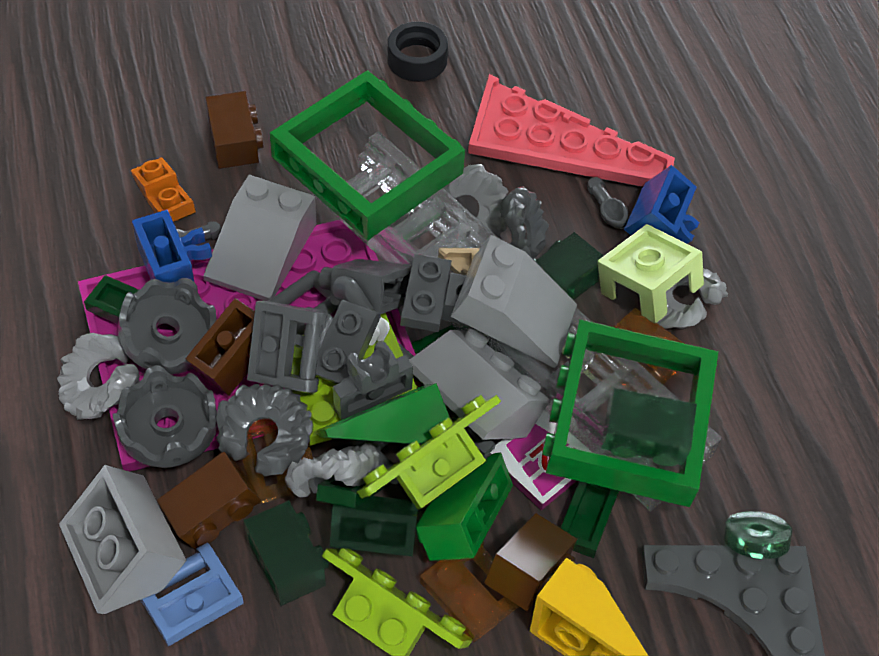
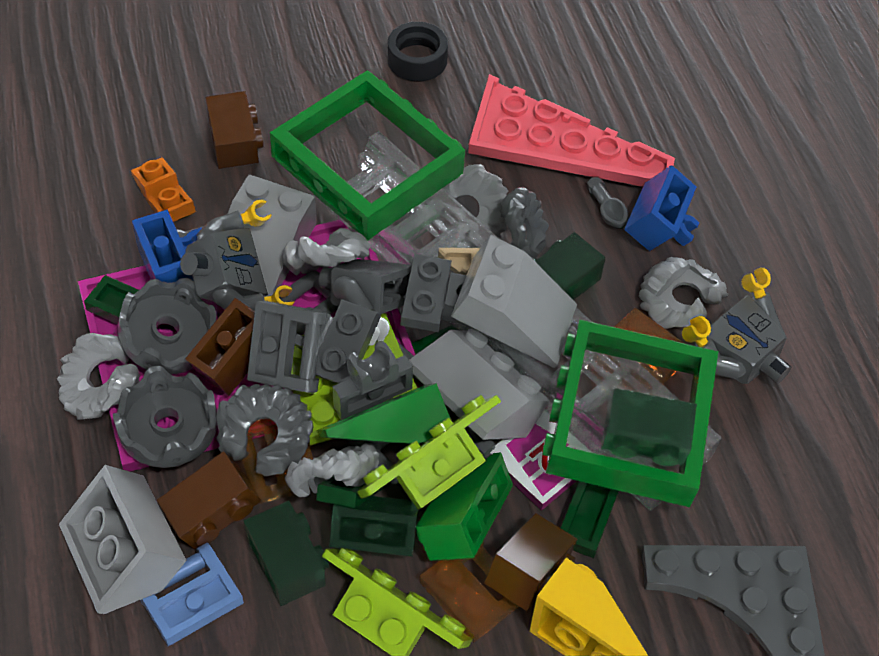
(227, 263): none -> dark grey torso
(309, 256): none -> light grey piece
(650, 266): yellowish green panel -> none
(745, 336): none -> dark grey torso
(758, 534): clear green piece -> none

